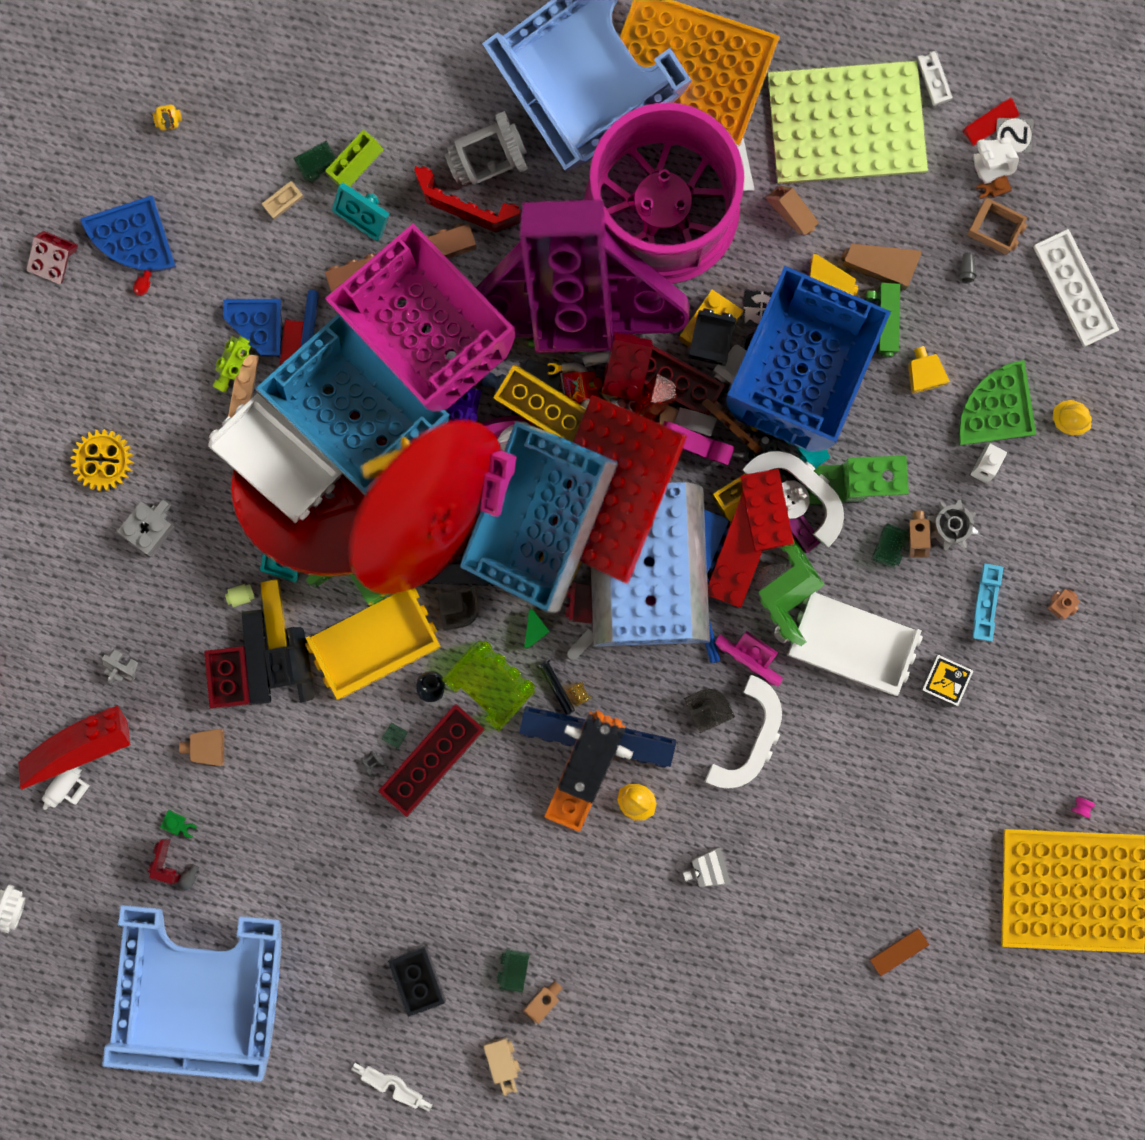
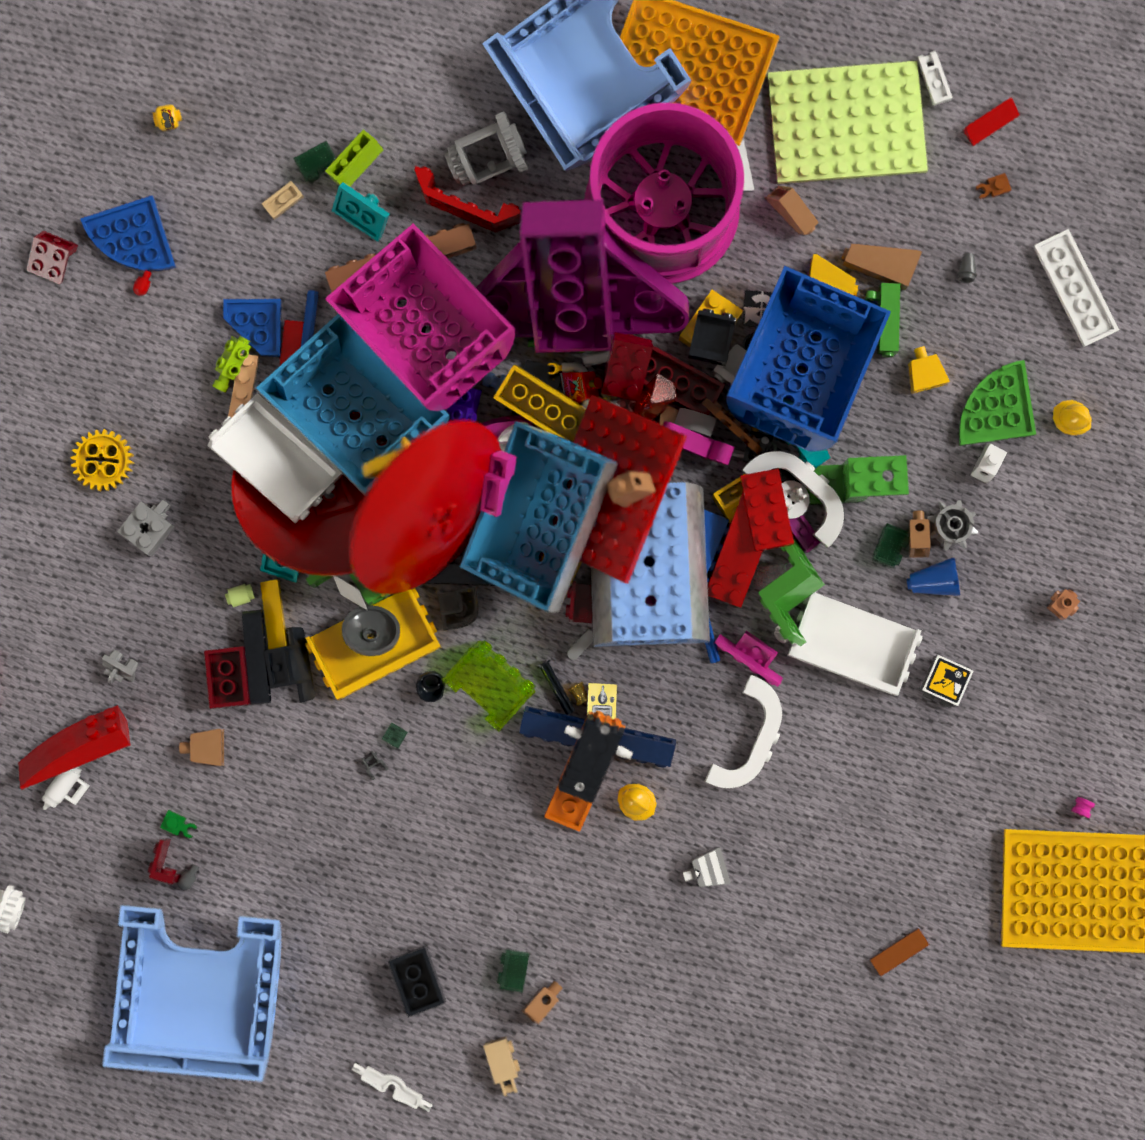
(350, 592): none -> white sticker
(374, 623): none -> dark grey dish
(431, 760): dark red brick -> none
(535, 630): green slope -> none
(602, 698): none -> light yellow sticker
(630, 488): none -> medium nougat torso
(708, 709): clear smoke brick -> none
(936, 579): none -> blue cone
(986, 602): medium azure slope -> none
(995, 159): white piece -> none
(1004, 212): medium nougat window -> none
(1018, 130): sticker -> none

